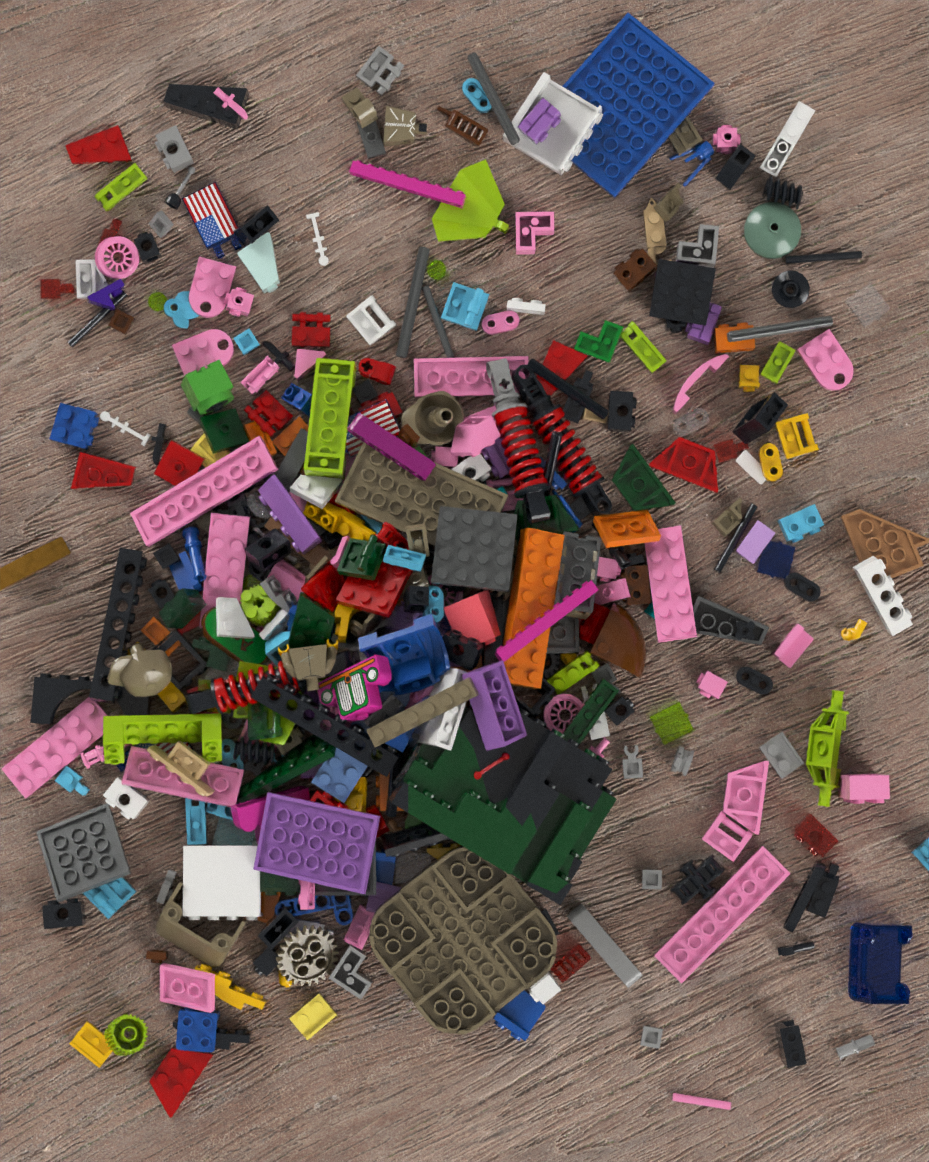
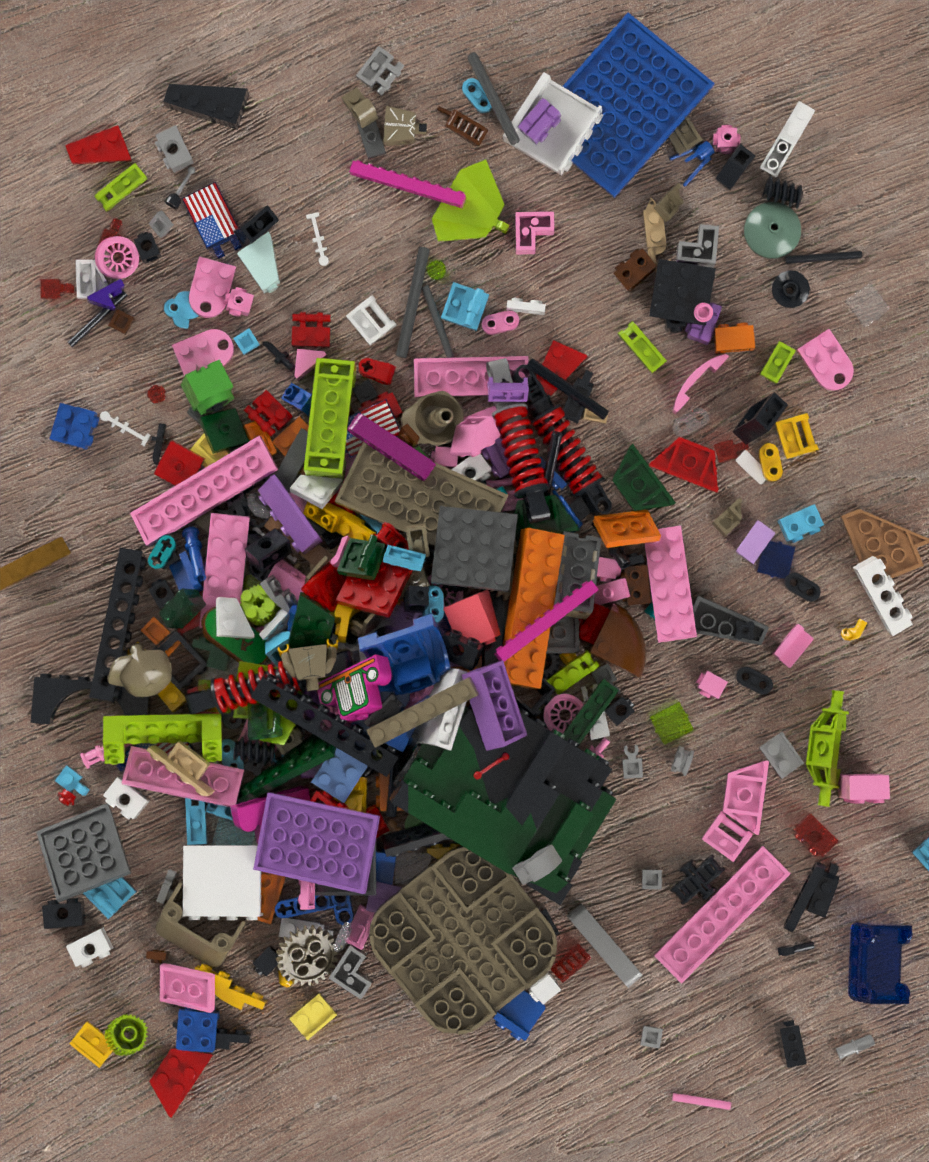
(56, 747): bright pink plate -> none
(66, 797): none -> red plate
(78, 948): none -> white brick
(101, 472): red wing -> none
(156, 301): clear neon green piece -> none
(156, 389): none -> clear red plate
(158, 549): none -> teal beam
(228, 101): bright pink piece -> none
(259, 375): bright pink hinge -> none
(274, 883): clear green brick -> none
(277, 928): black slope -> none
(342, 937): none -> clear gear
(507, 391): none -> medium lavender hinge
(538, 865): none -> light grey brick
(604, 345): green plate -> none
(621, 423): black brick -> none
(703, 312): none -> bright pink plate
(735, 538): black bar -> none
(749, 377): yellow bracket -> none
(777, 329): dark grey axle -> none

